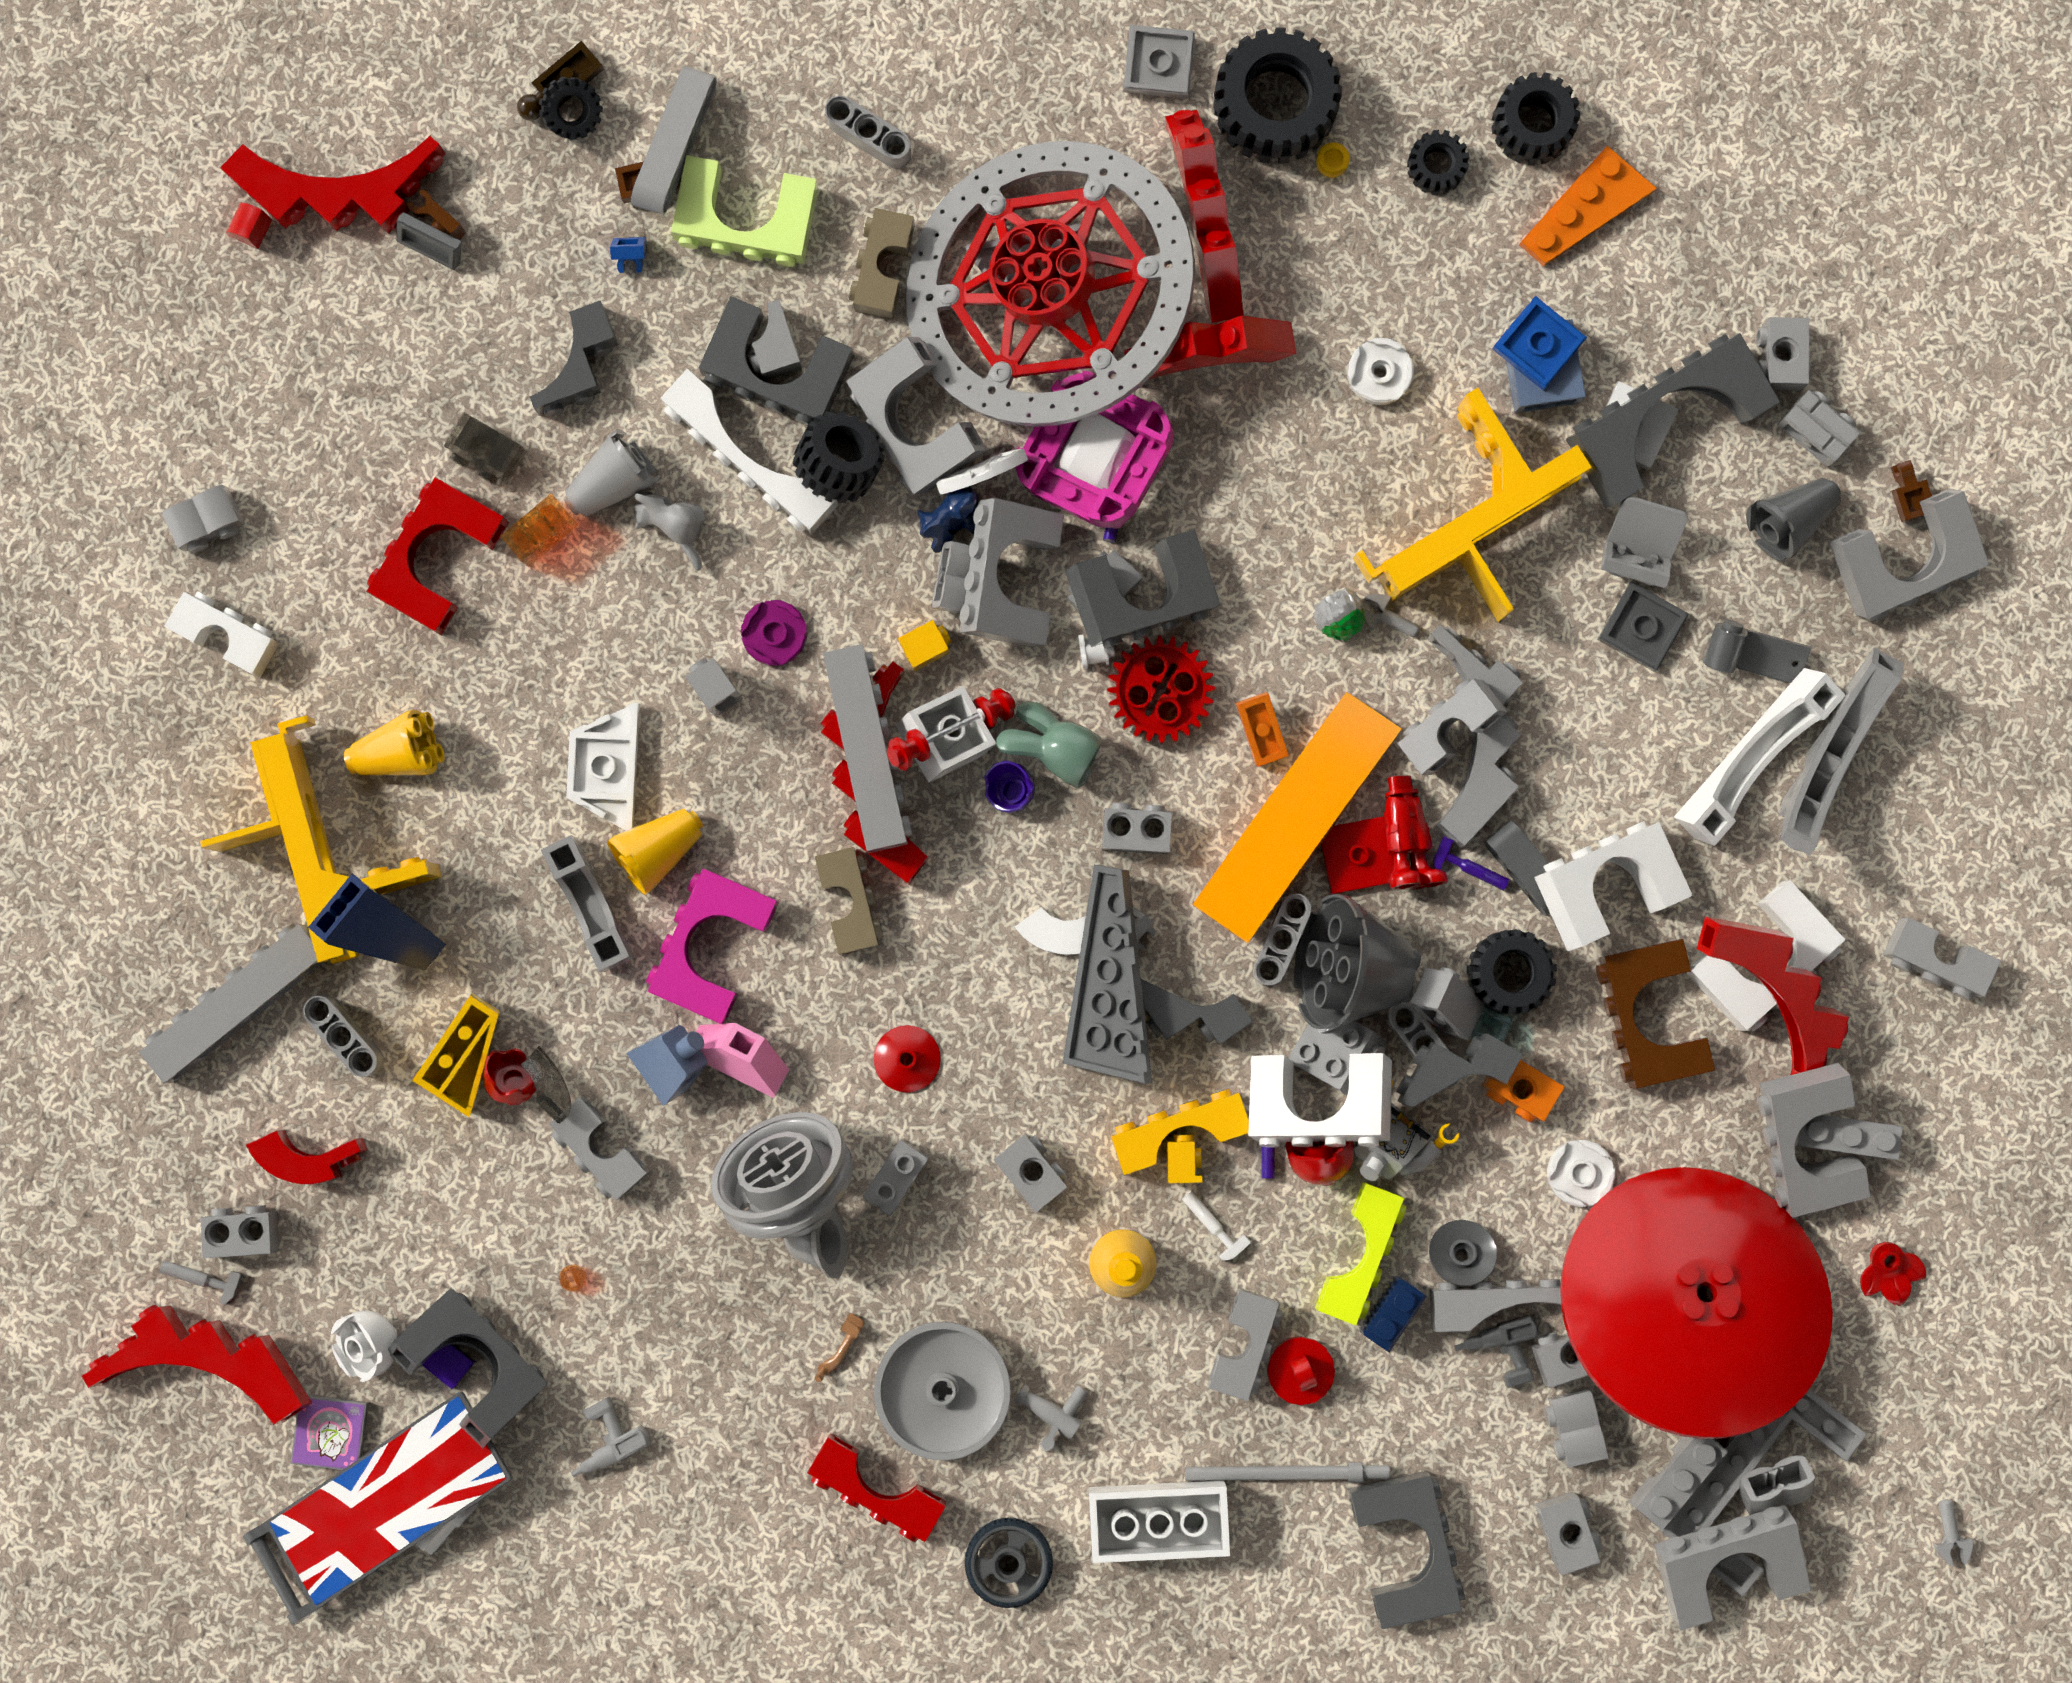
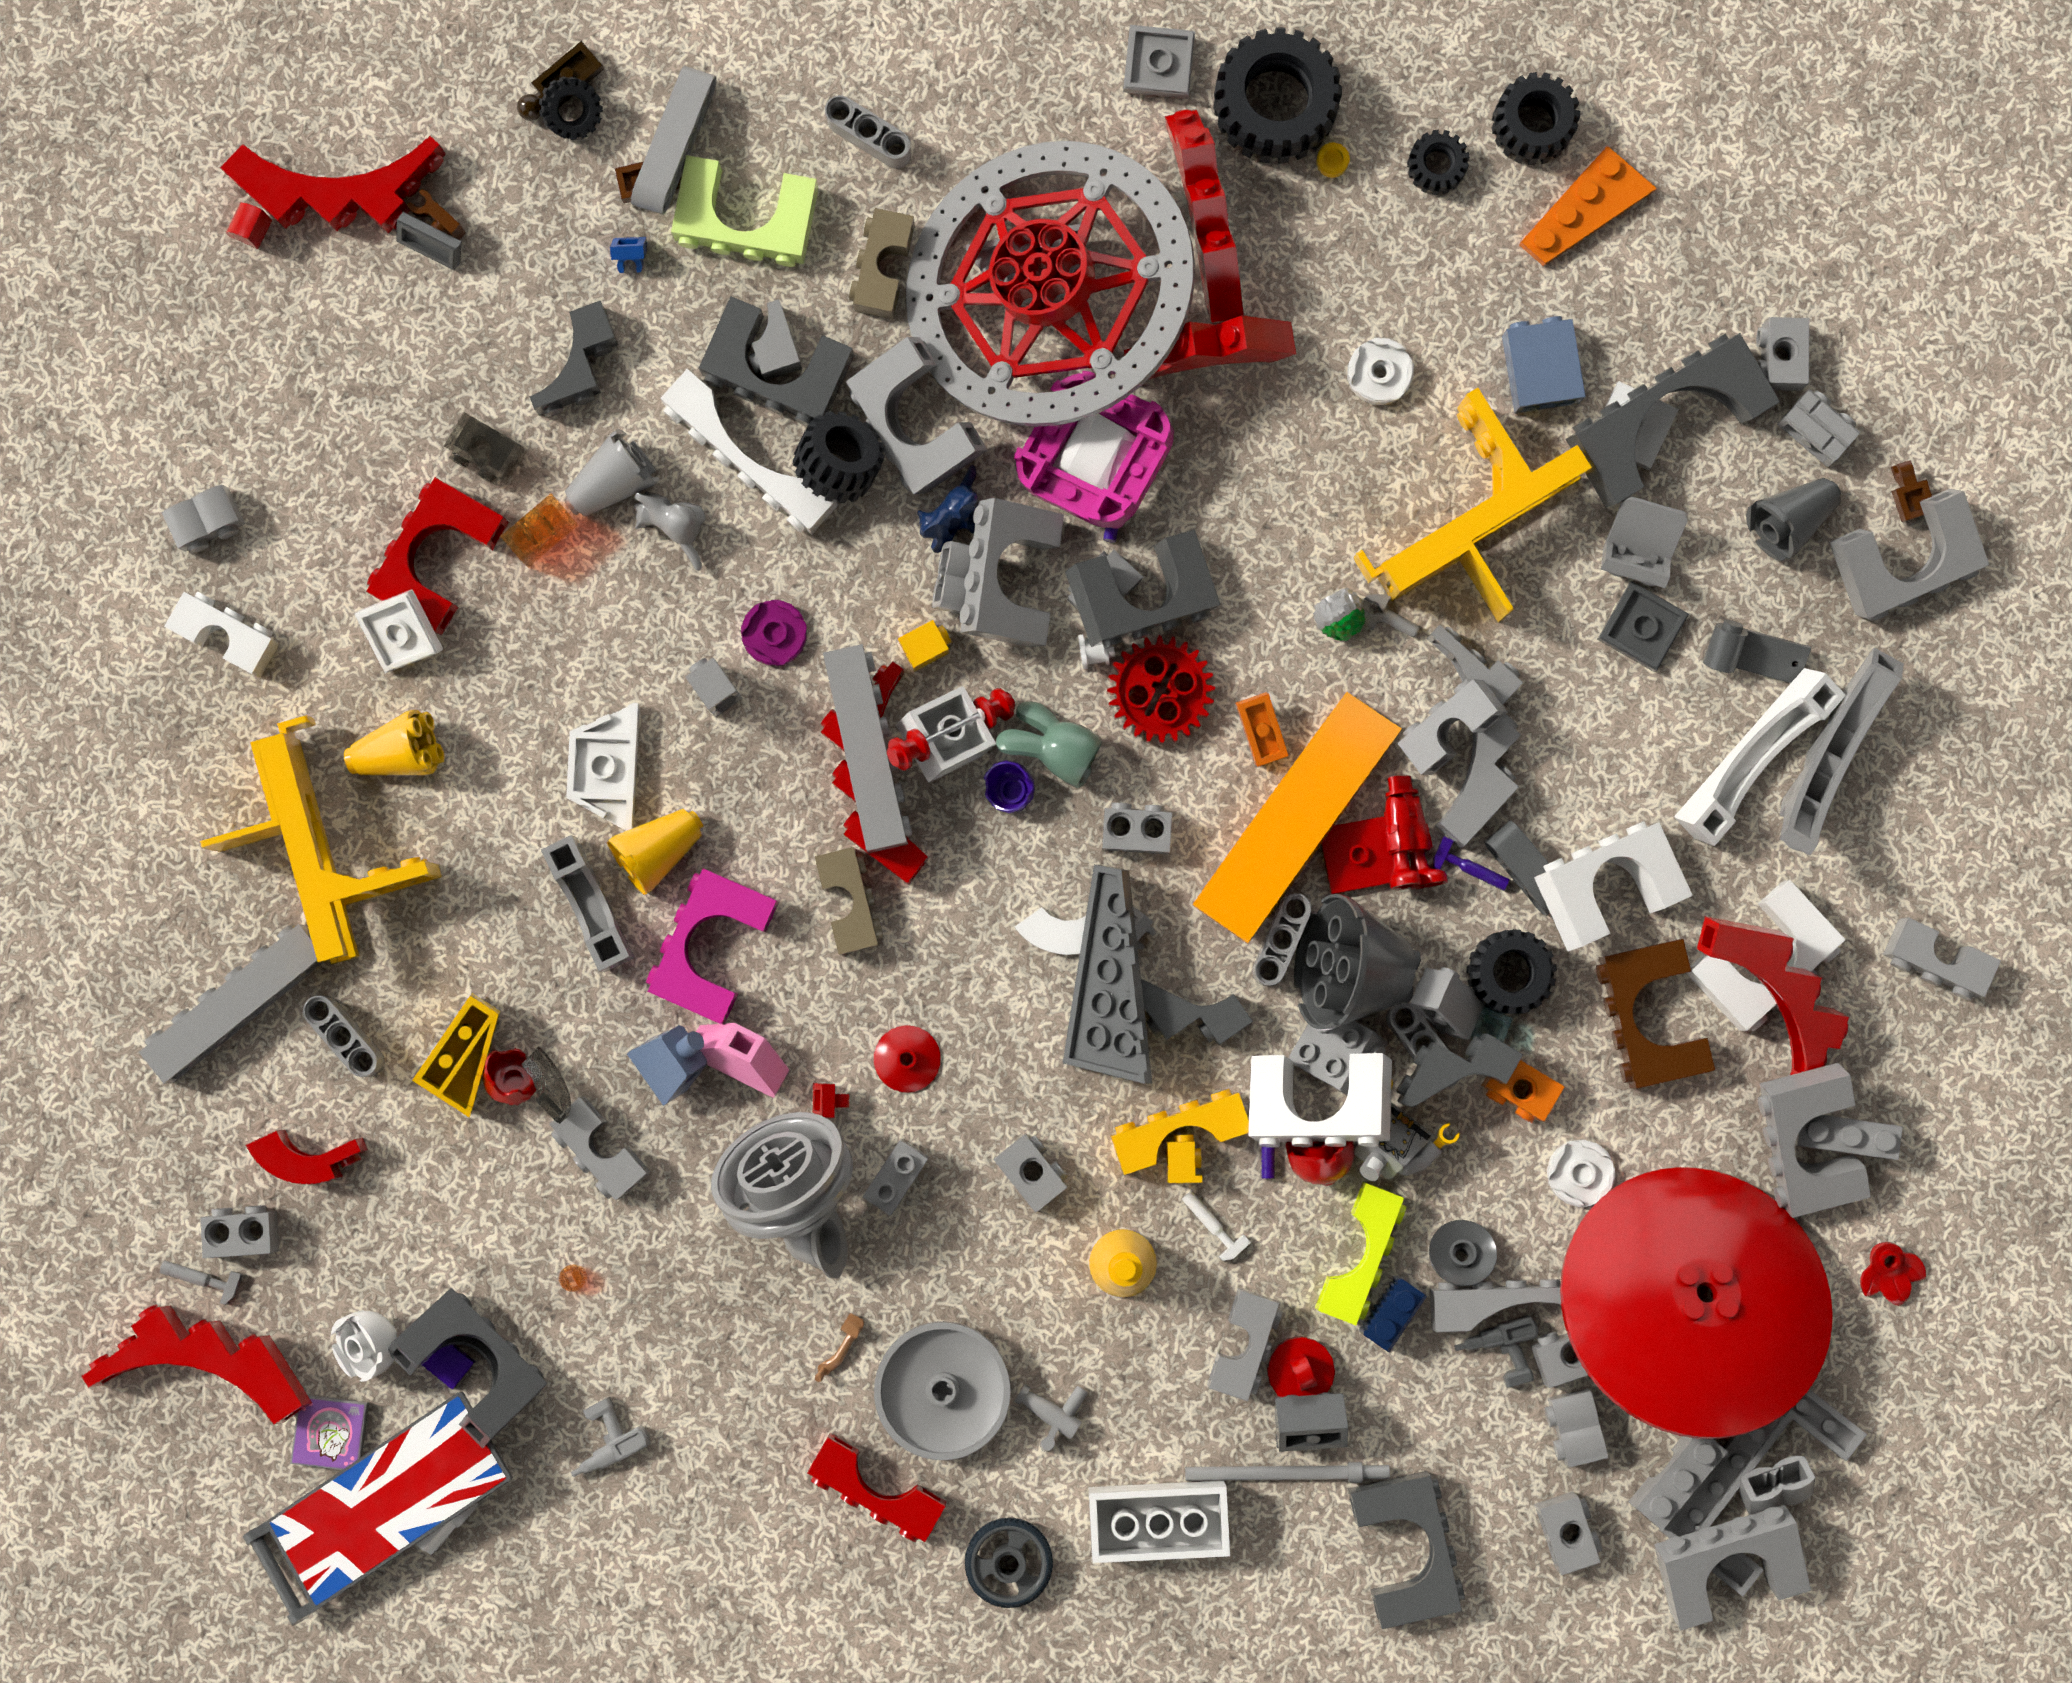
(374, 926): dark blue slope -> none
(398, 631): none -> white tile
(826, 1100): none -> red tile
(981, 471): white tile -> none
(1311, 1422): none -> dark grey brick
(1539, 343): blue tile -> none
(1952, 1536): light grey bar -> none

